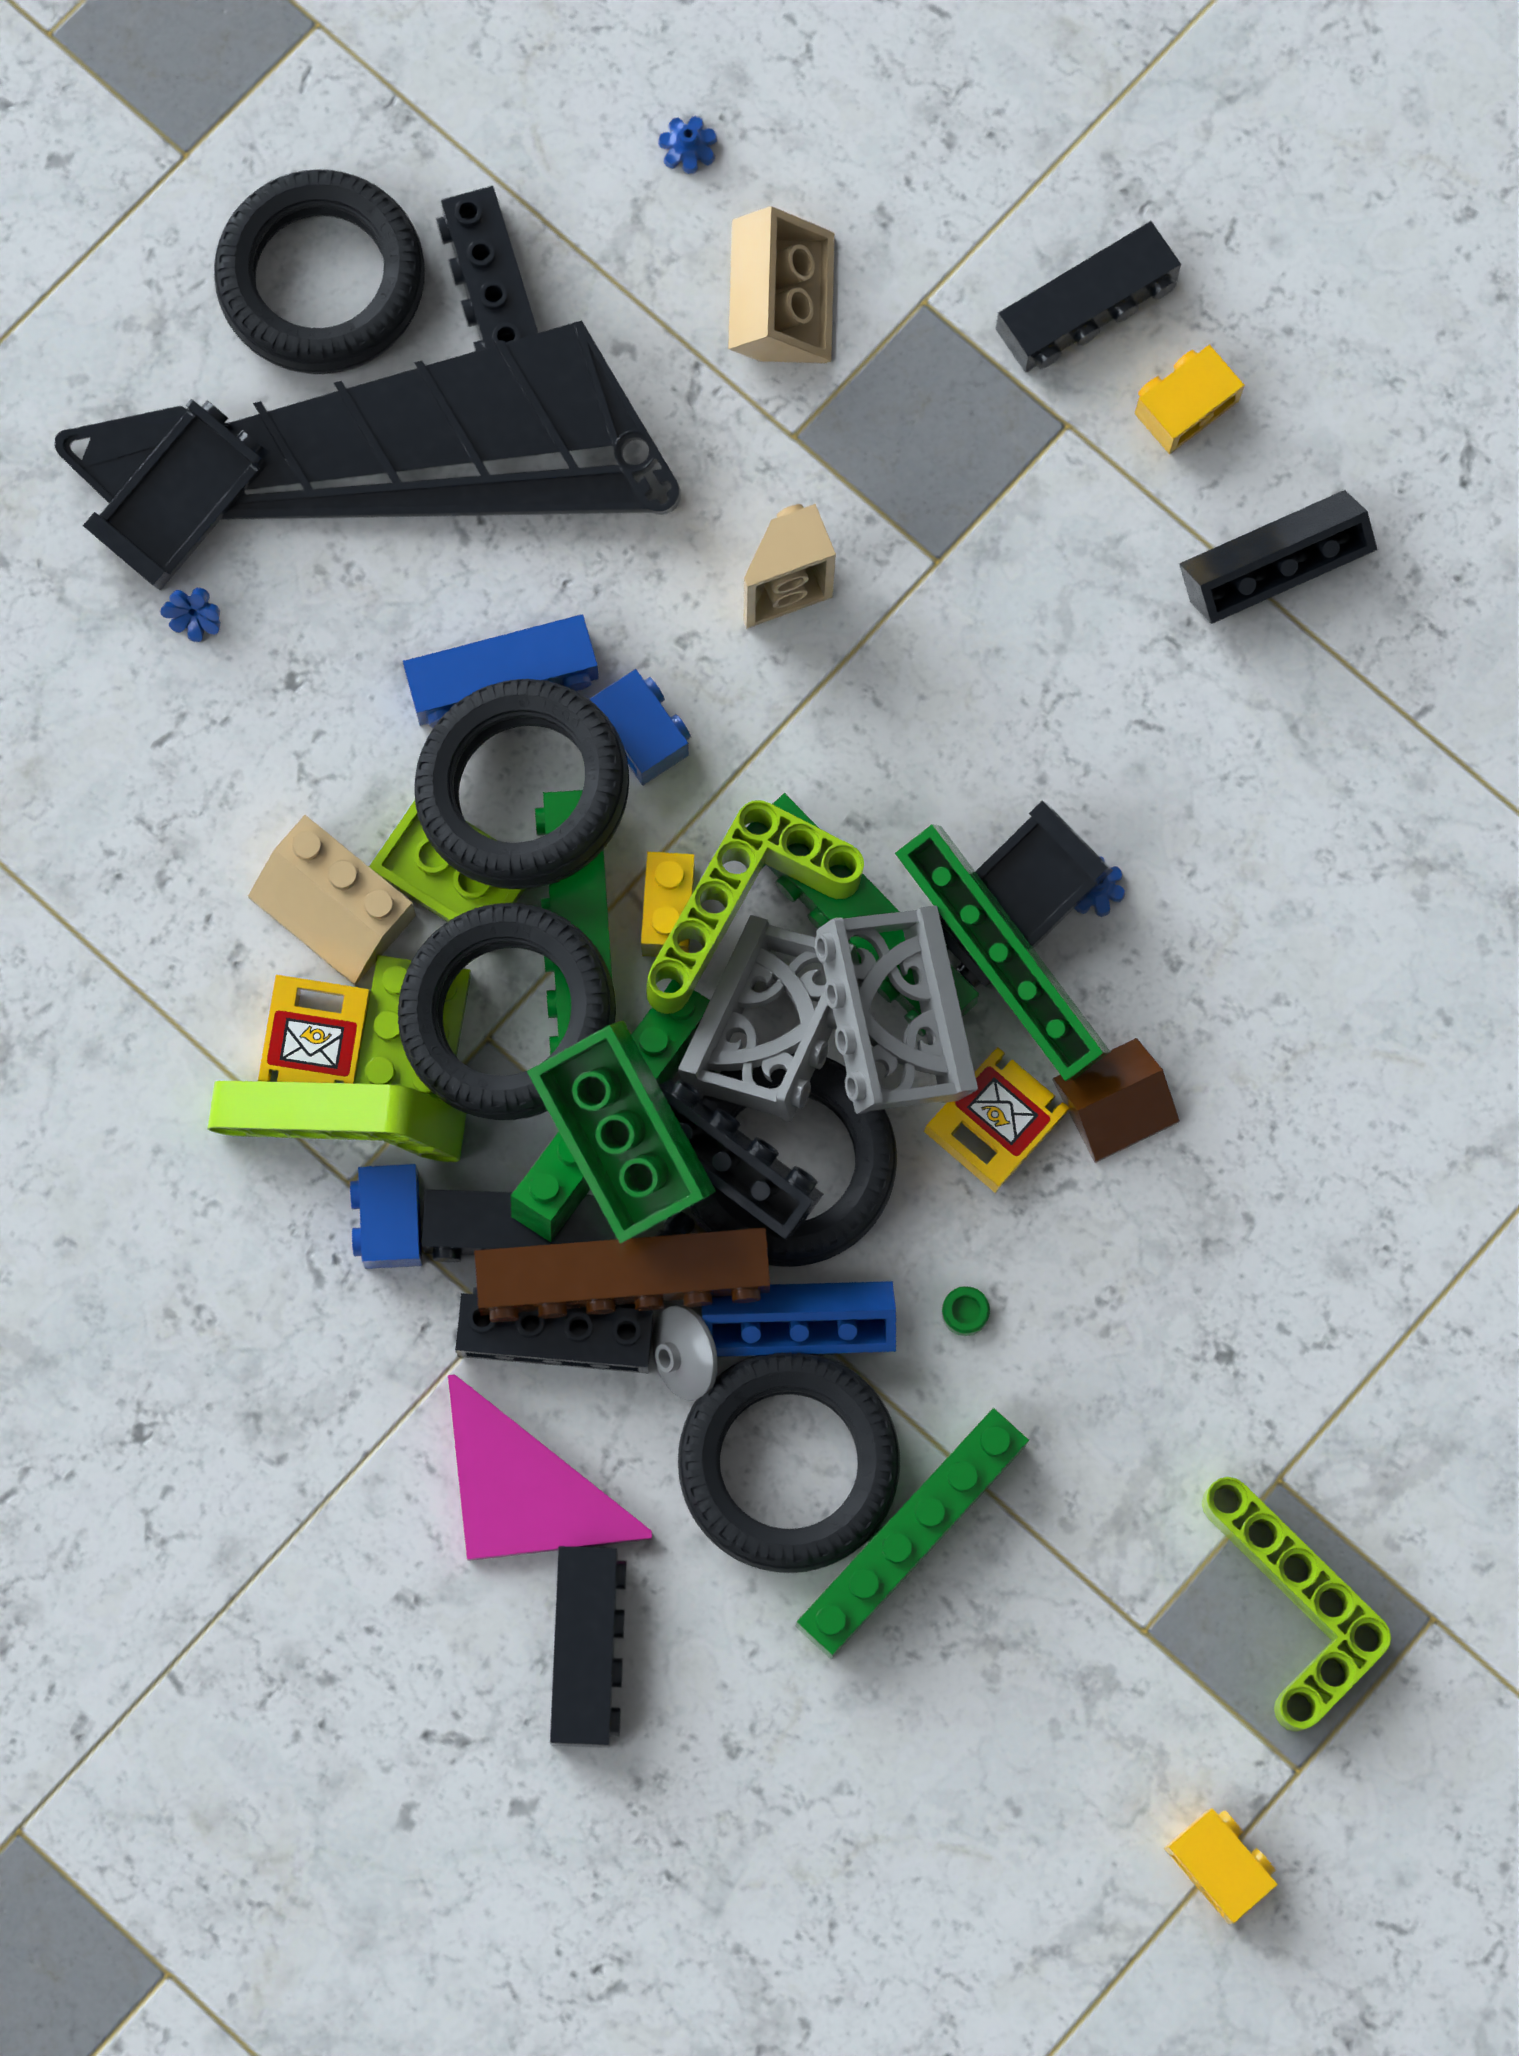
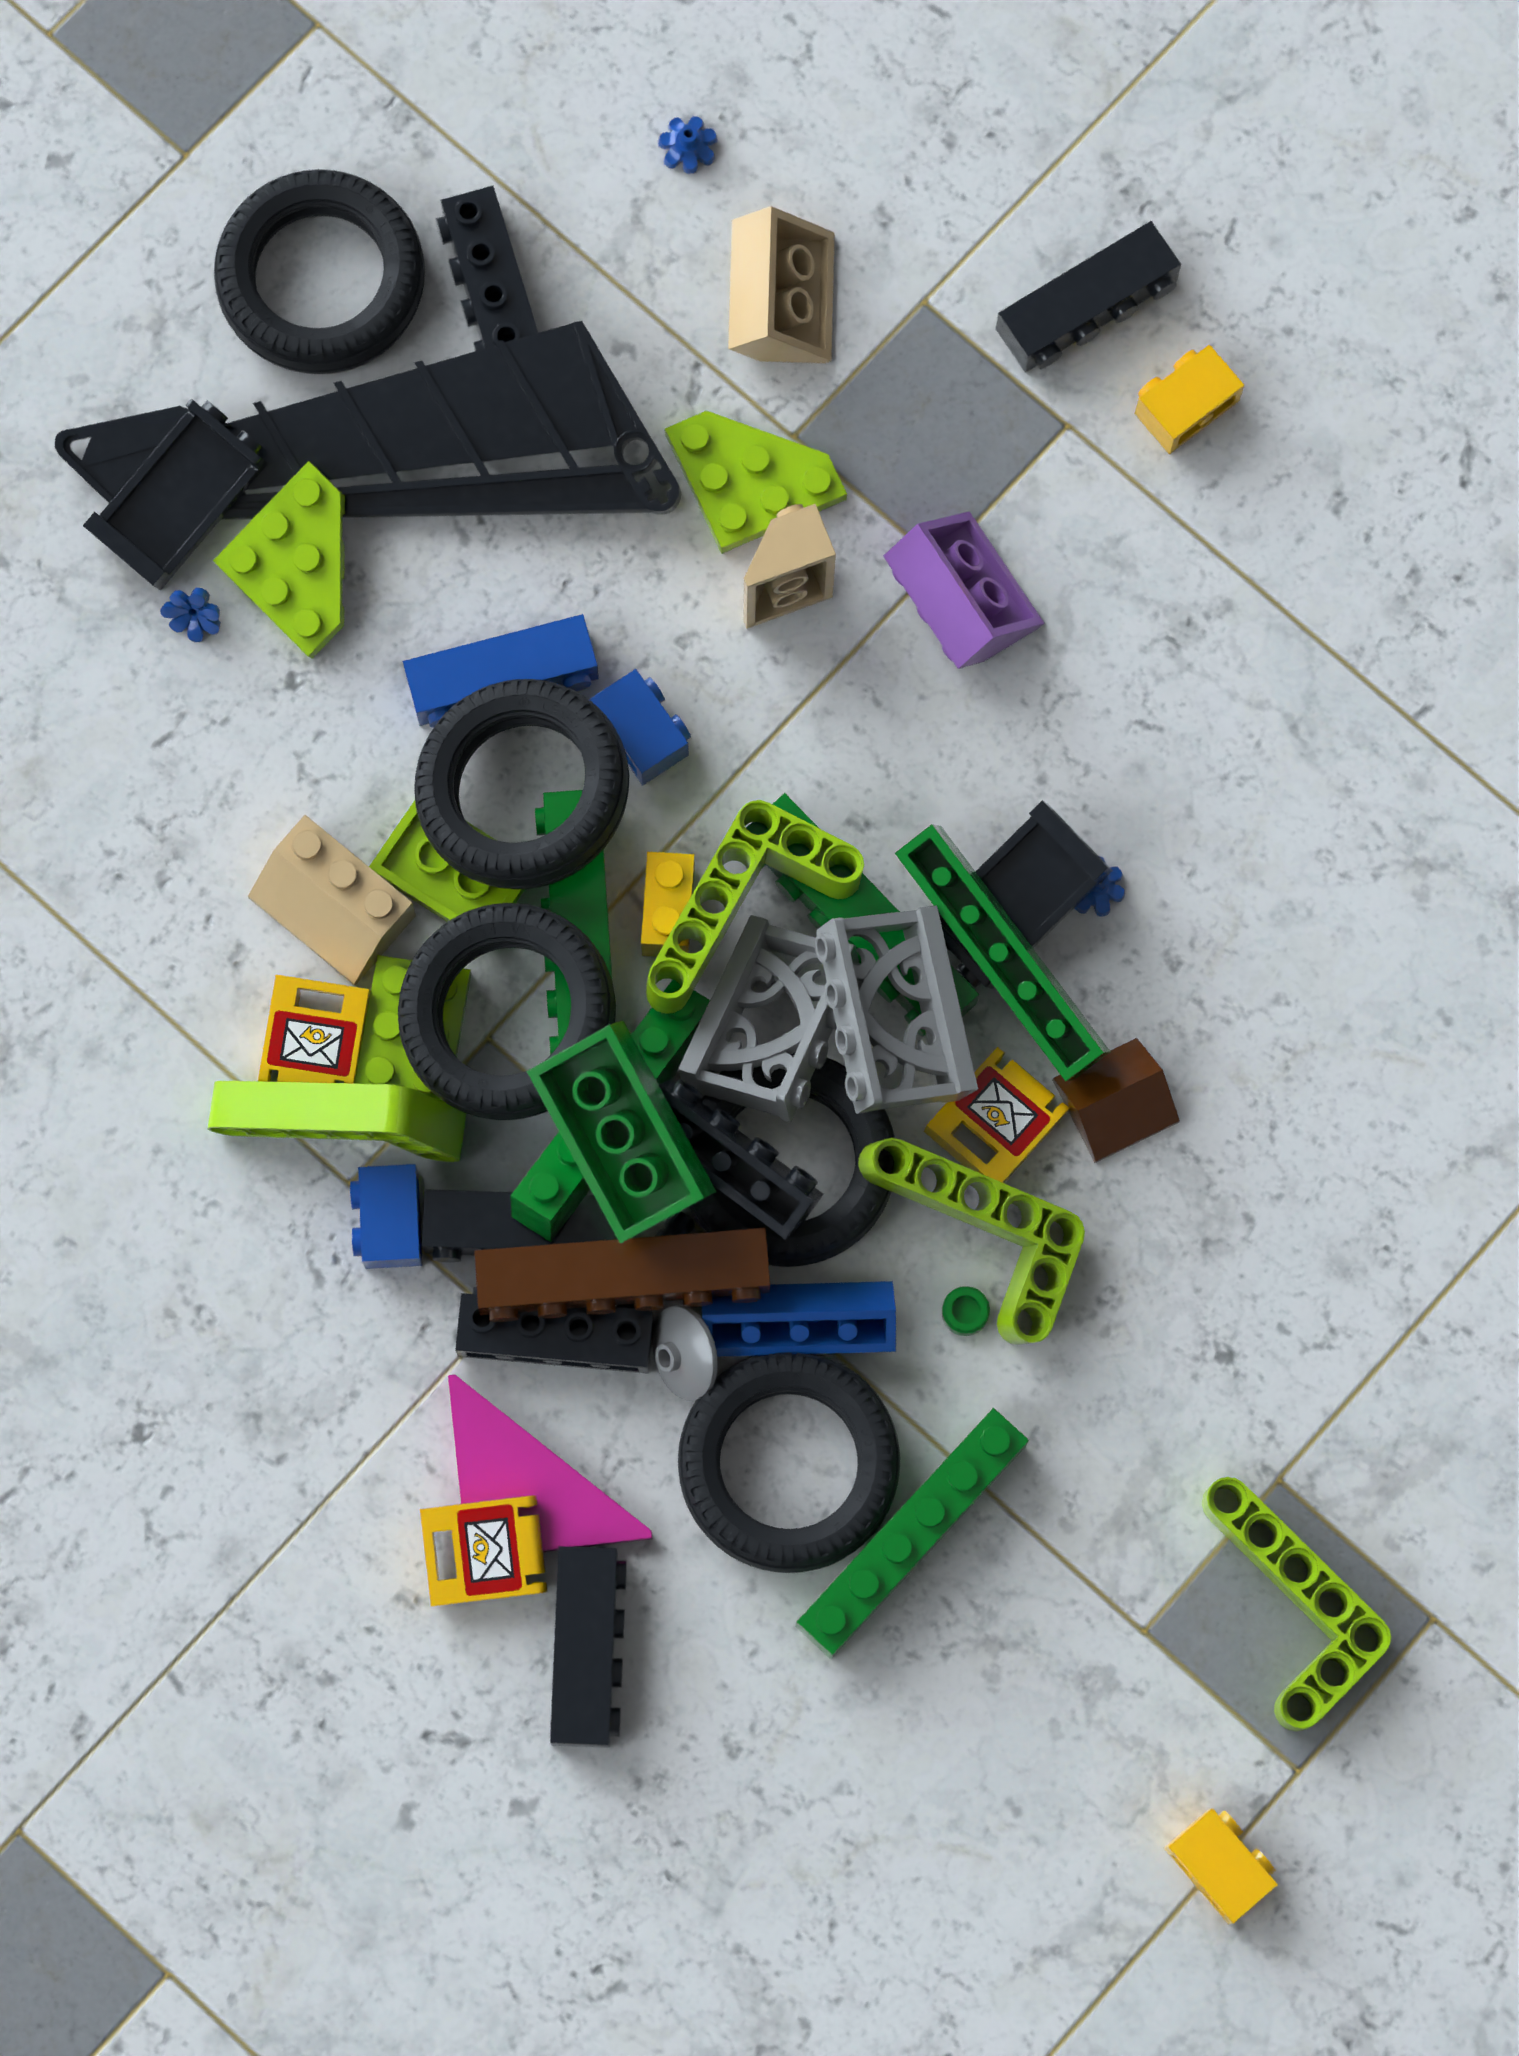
(295, 559): none -> lime plate
(490, 1550): none -> container
(748, 475): none -> lime plate
(962, 588): none -> medium lavender slope
(991, 1217): none -> lime beam
(1278, 556): black brick -> none

